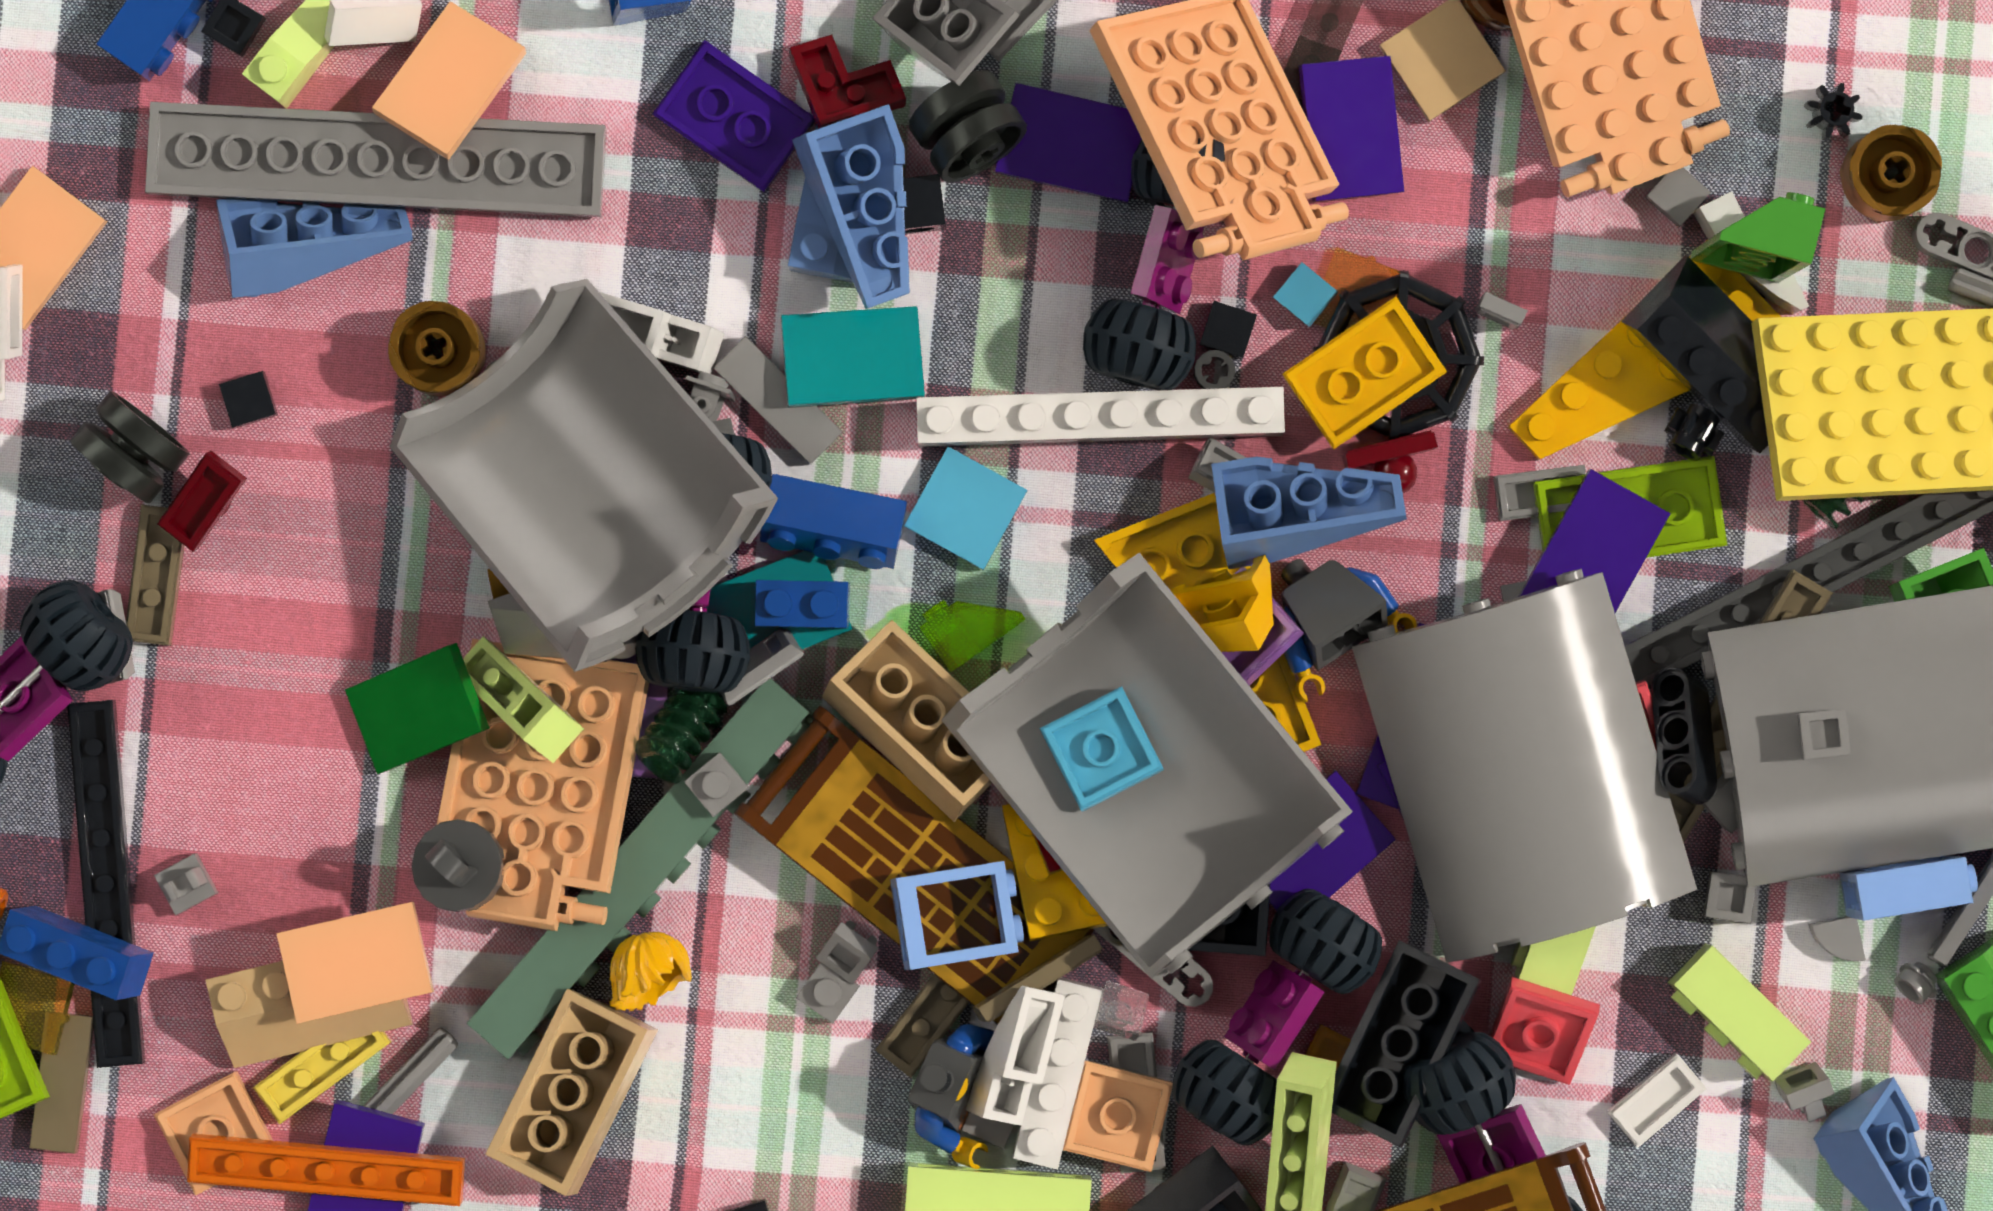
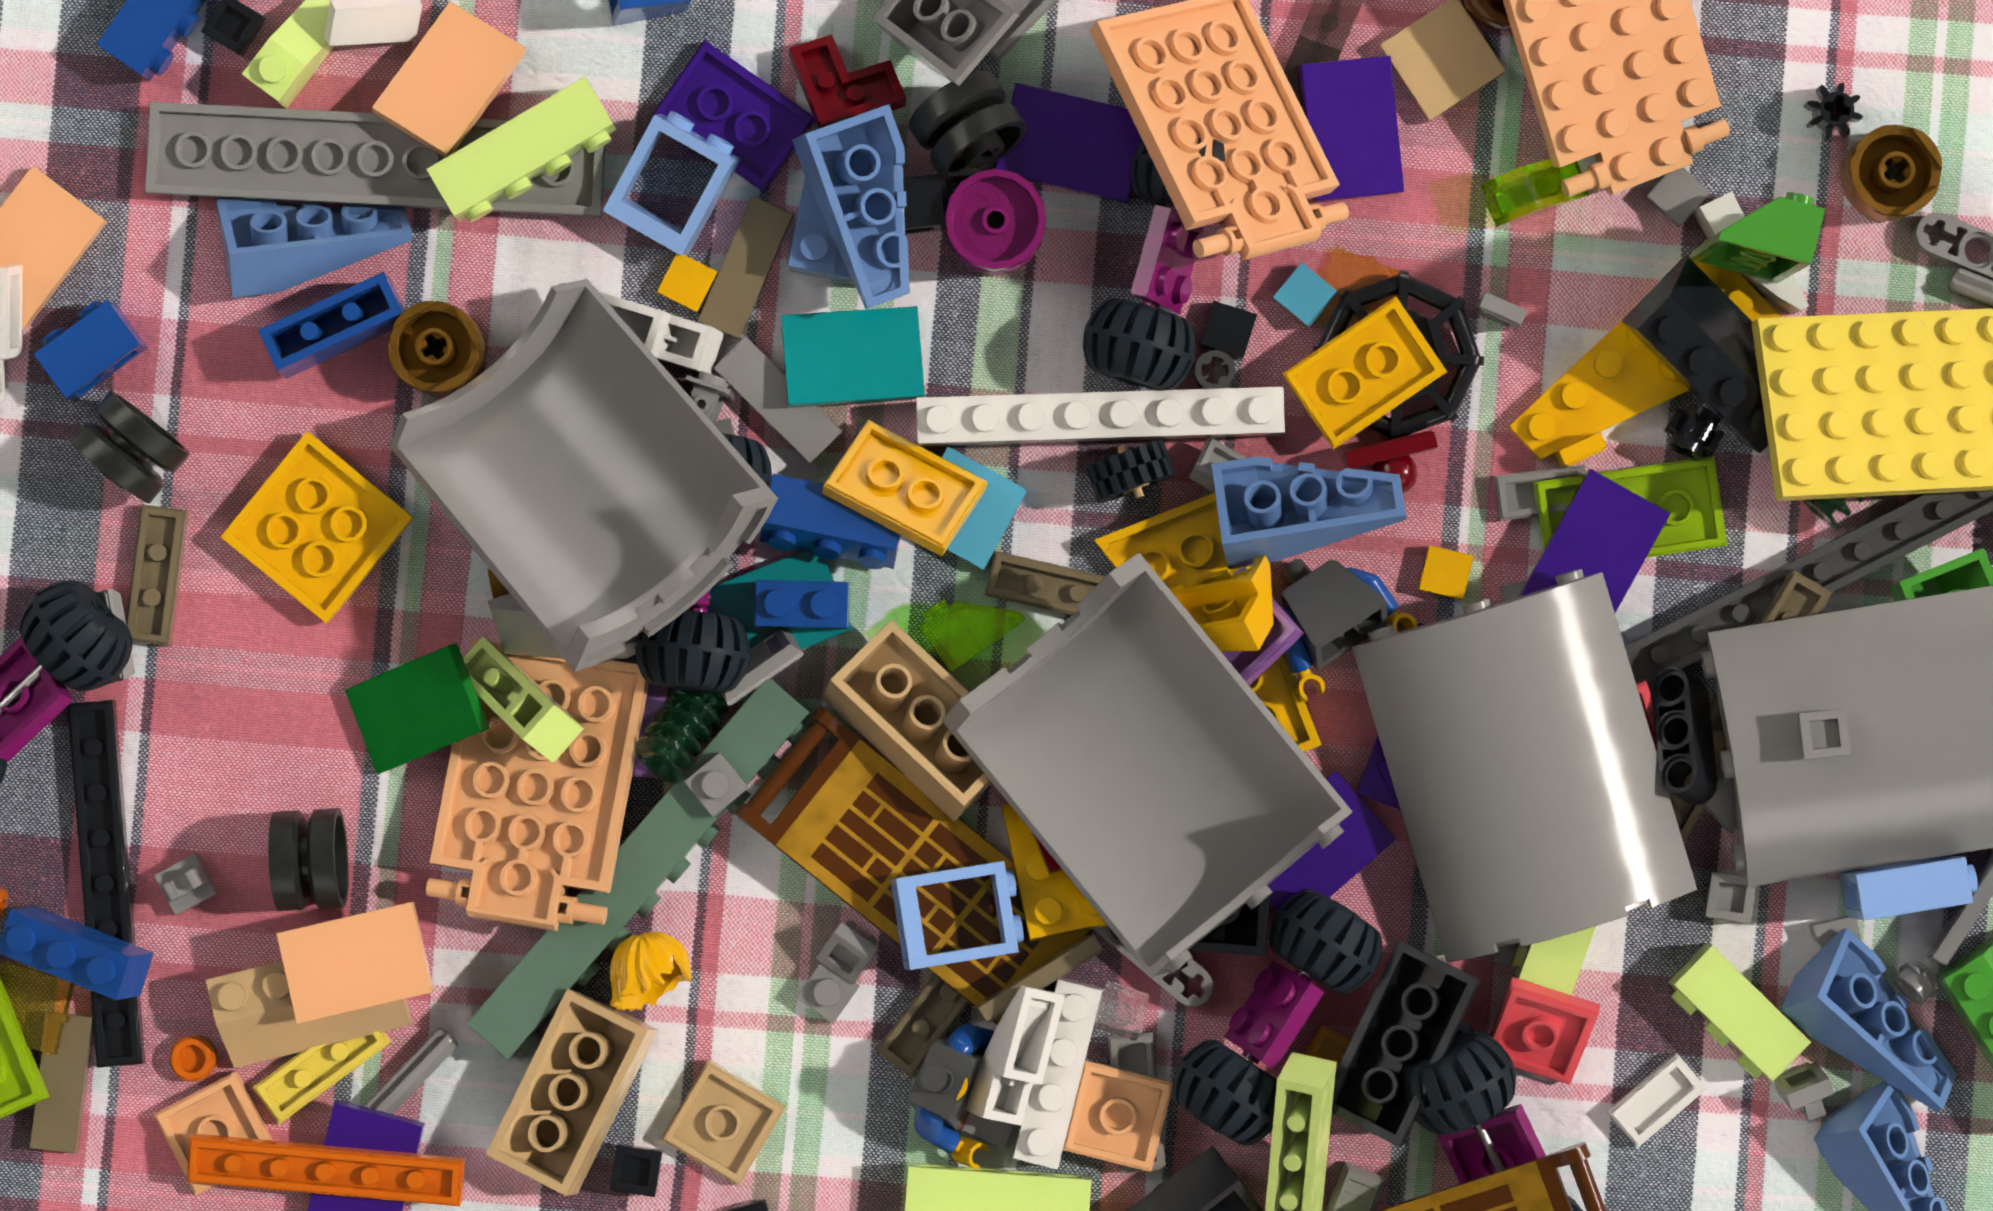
(89, 349): none -> blue brick
(193, 1058): none -> orange tile
(202, 501): dark red tile -> none
(248, 399): black tile -> none
(308, 859): none -> pearl dark grey wheel
(317, 527): none -> yellow plate
(332, 325): none -> blue brick
(458, 866): dark grey tile -> none
(522, 150): none -> yellowish green brick
(636, 1170): none -> black plate
(650, 224): none -> light blue window
(687, 282): none -> yellow tile
(723, 1122): none -> tan tile
(745, 267): none -> dark tan tile
(904, 487): none -> yellow tile
(992, 249): none -> magenta wheel
(1039, 583): none -> dark tan tile
(1101, 749): medium azure tile -> none
(1130, 471): none -> black wheel
(1445, 572): none -> yellow tile
(1528, 191): none -> clear neon green slope
(1580, 450): none -> yellow tile
(1855, 1012): none -> medium blue wedge

